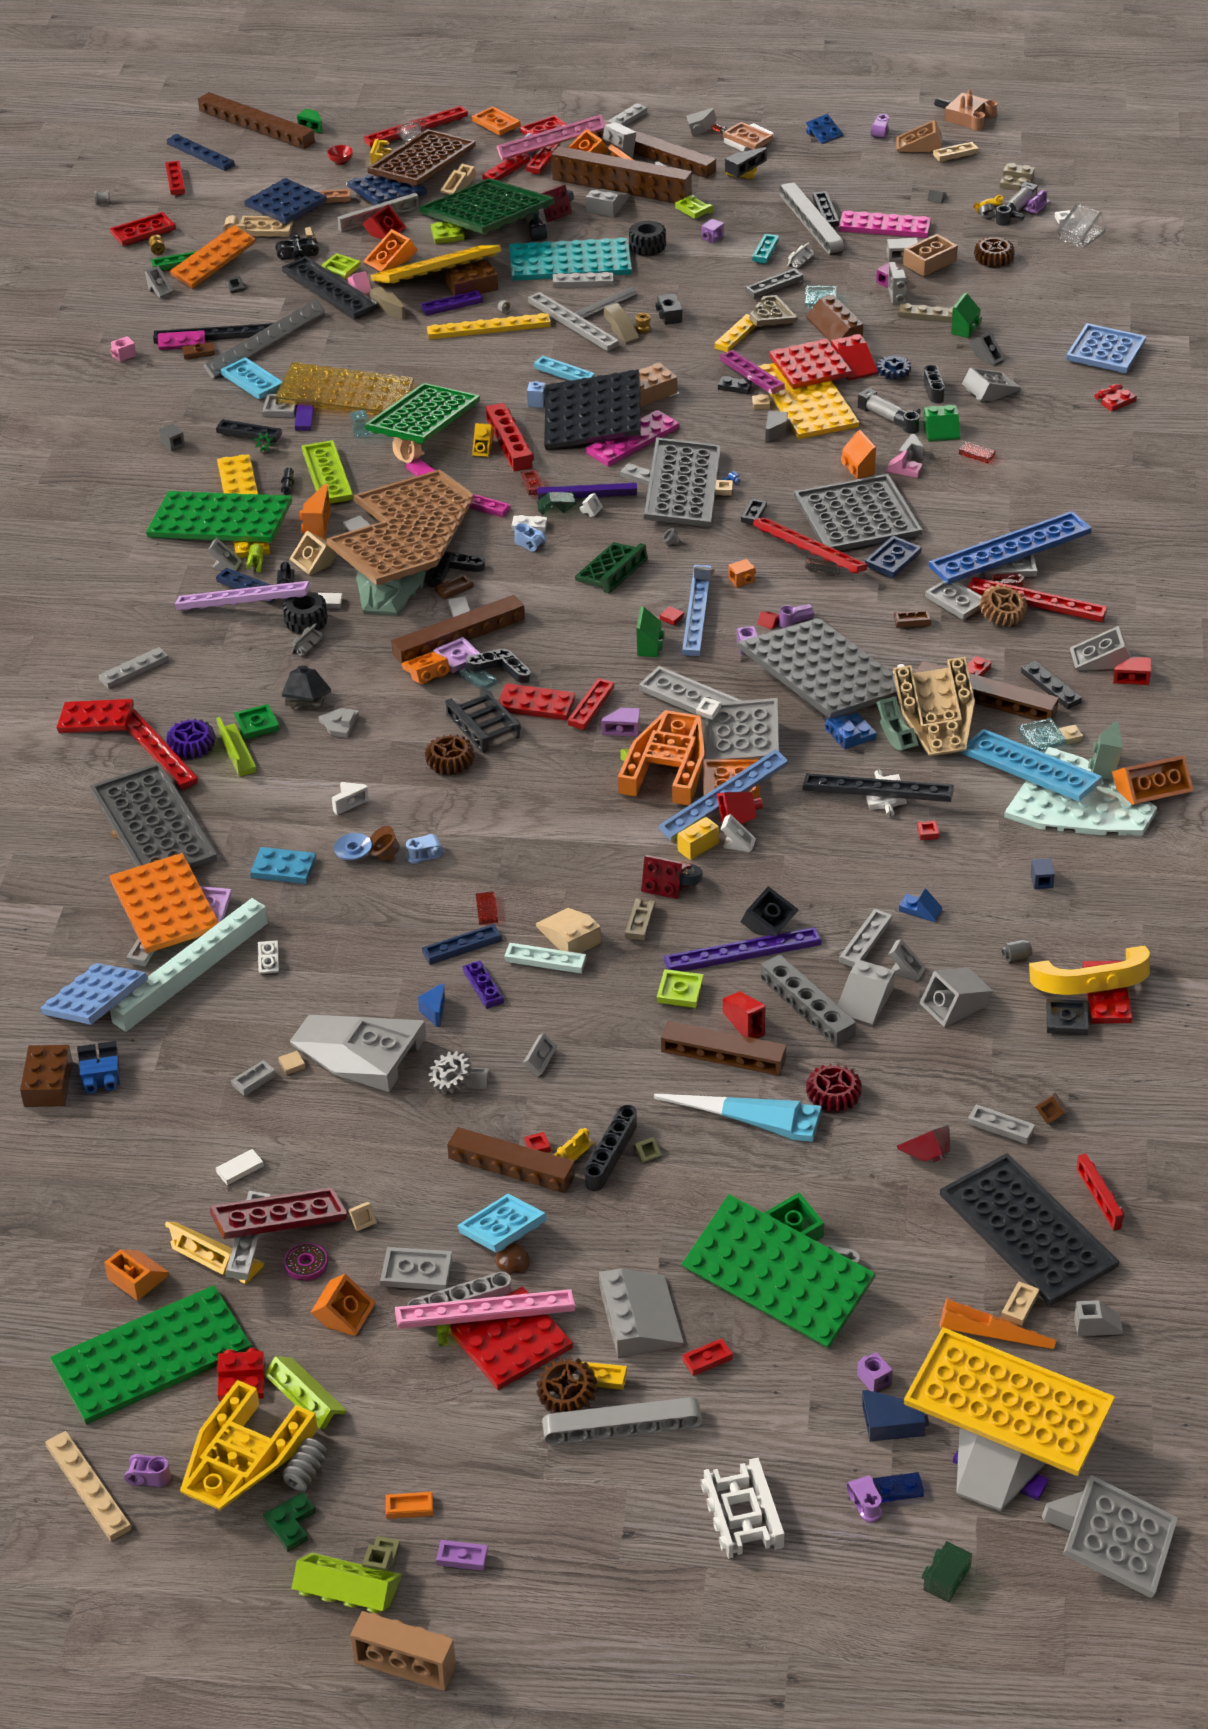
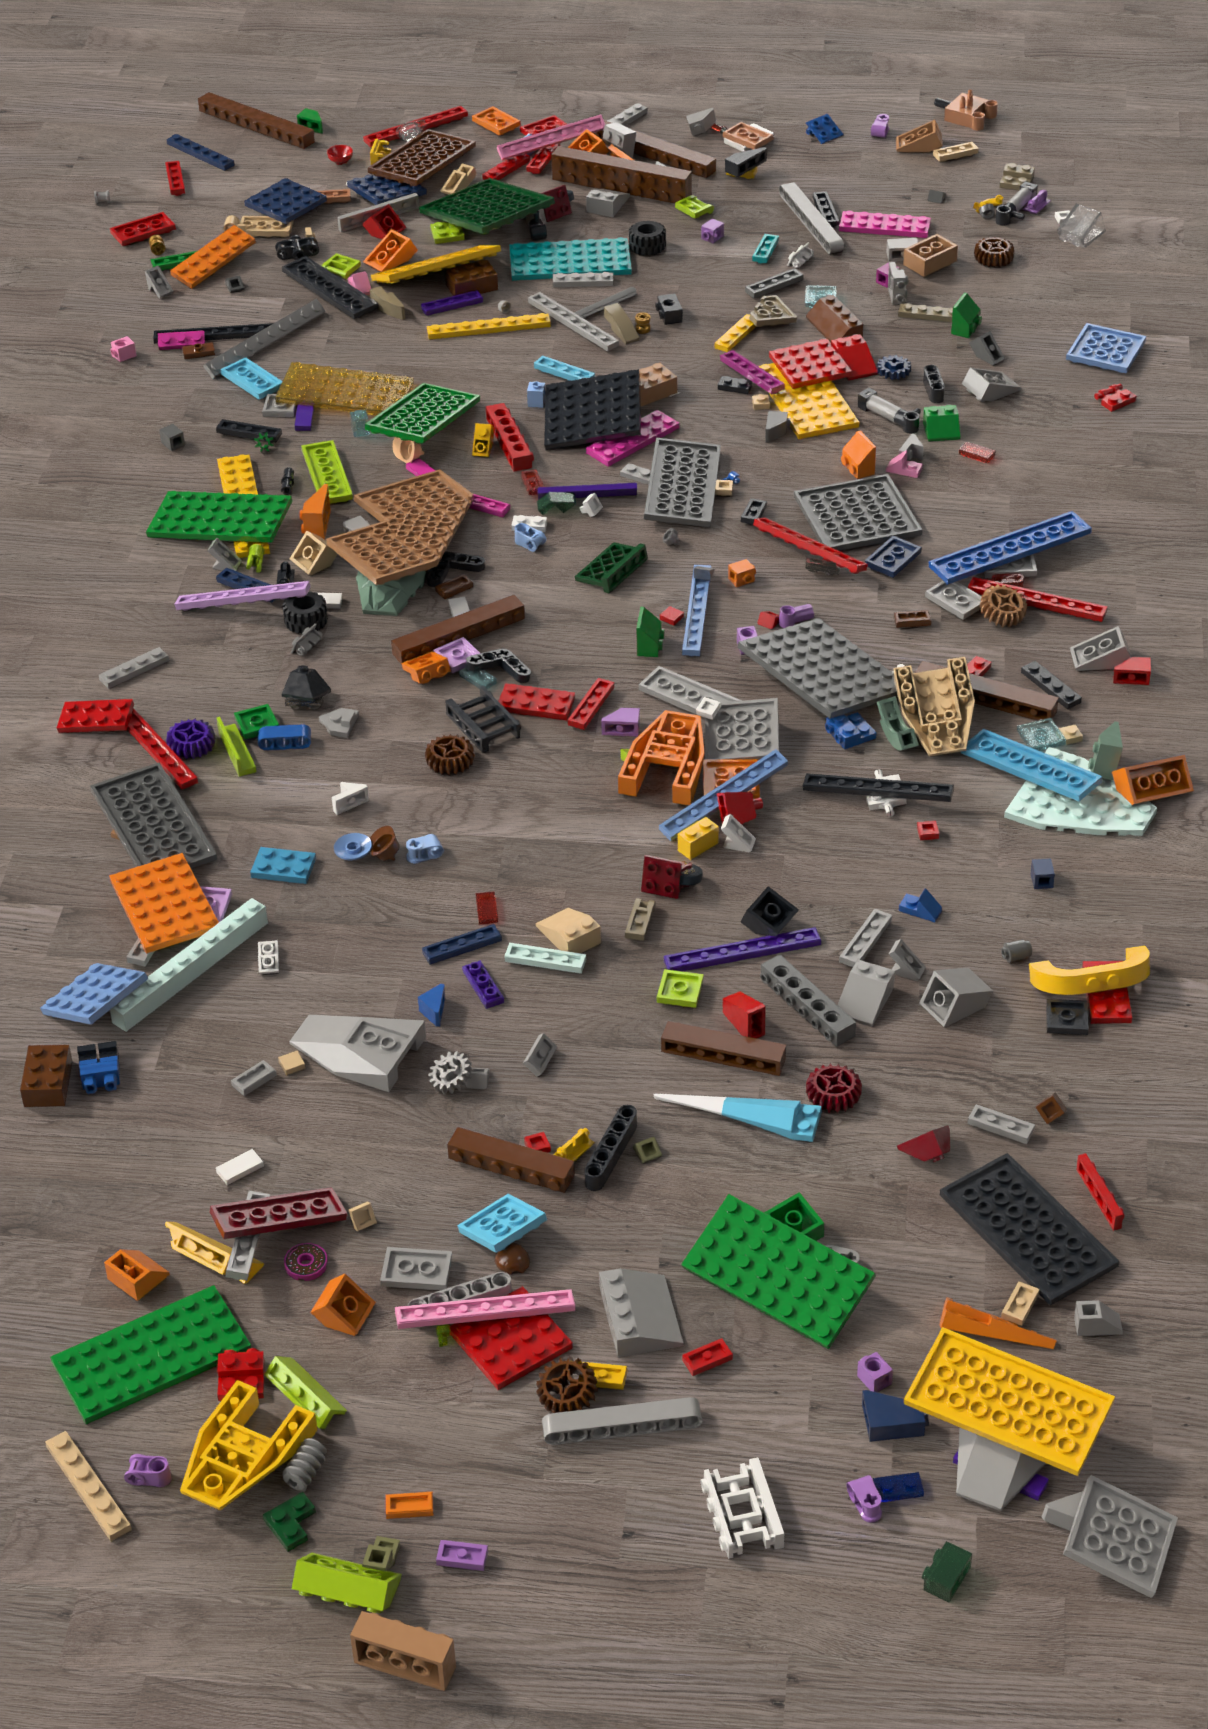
(284, 737): none -> blue beam

